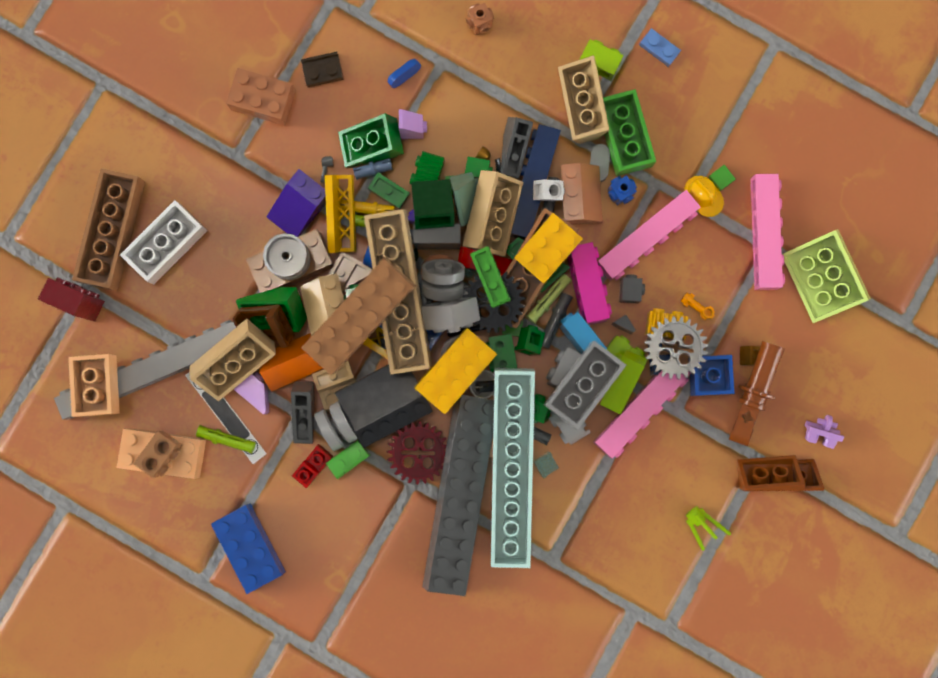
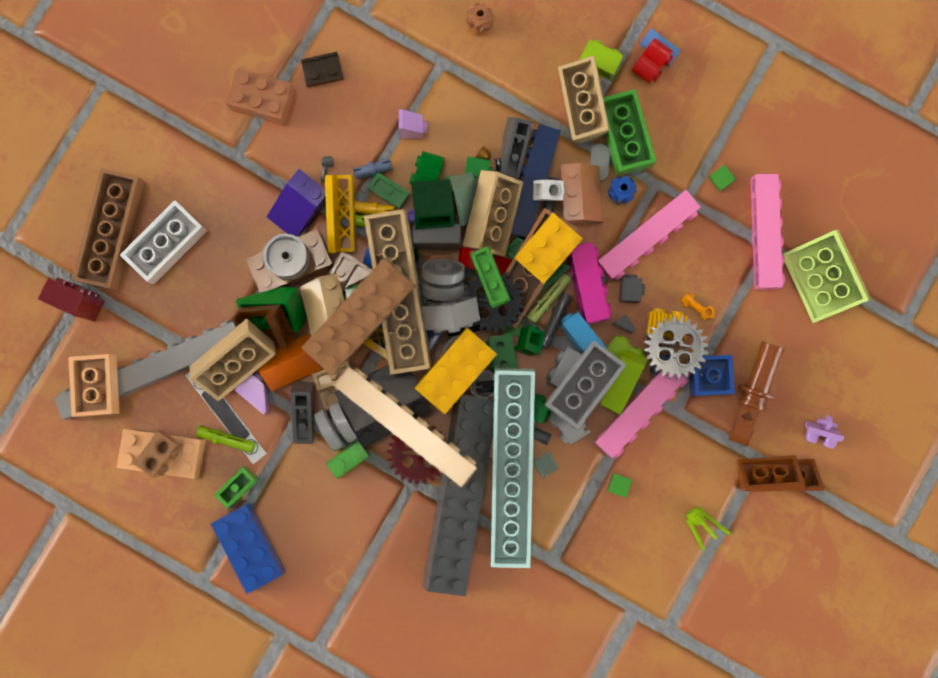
(237, 487): none -> bright green brick
(312, 466): red slope -> none
(371, 141): green slope -> none
(403, 425): none -> brick
(404, 73): blue tile -> none
(619, 485): none -> bright green tile
(652, 61): none -> red brick
(706, 195): yellow piece -> none
(748, 355): pearl gold slope -> none

